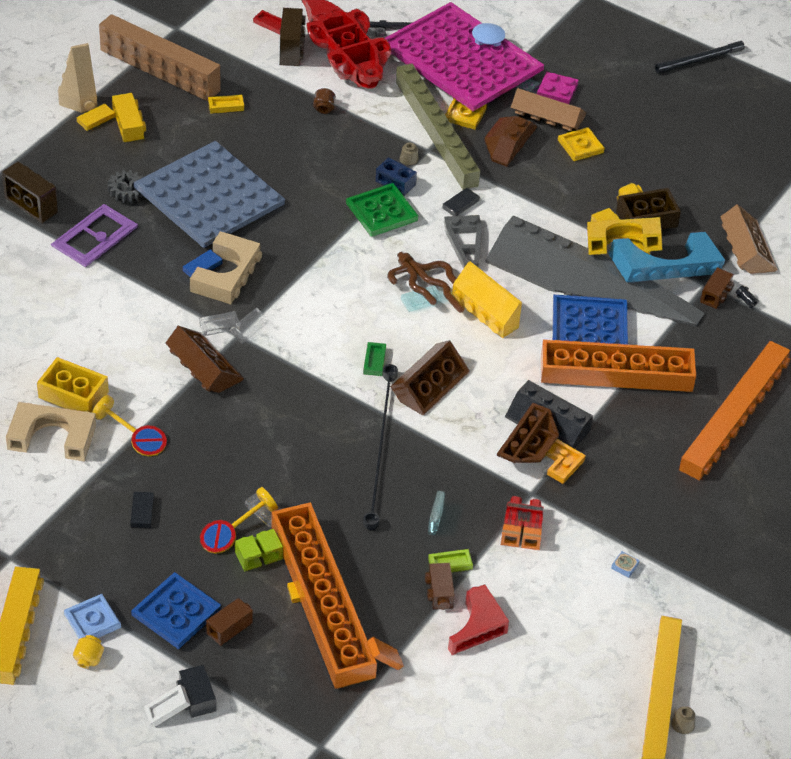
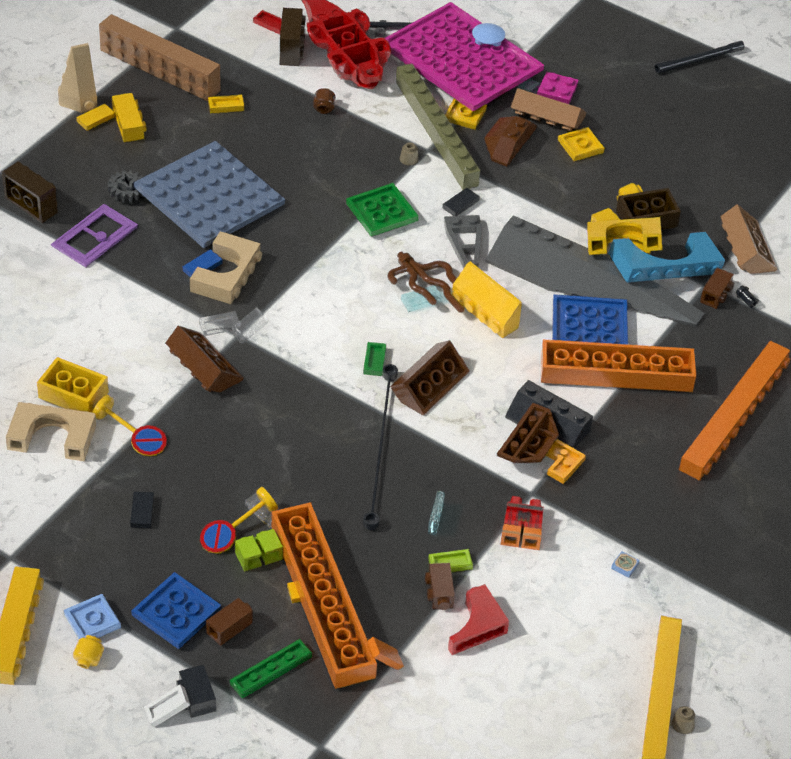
(270, 668): none -> green tile
(394, 172): dark blue brick -> none

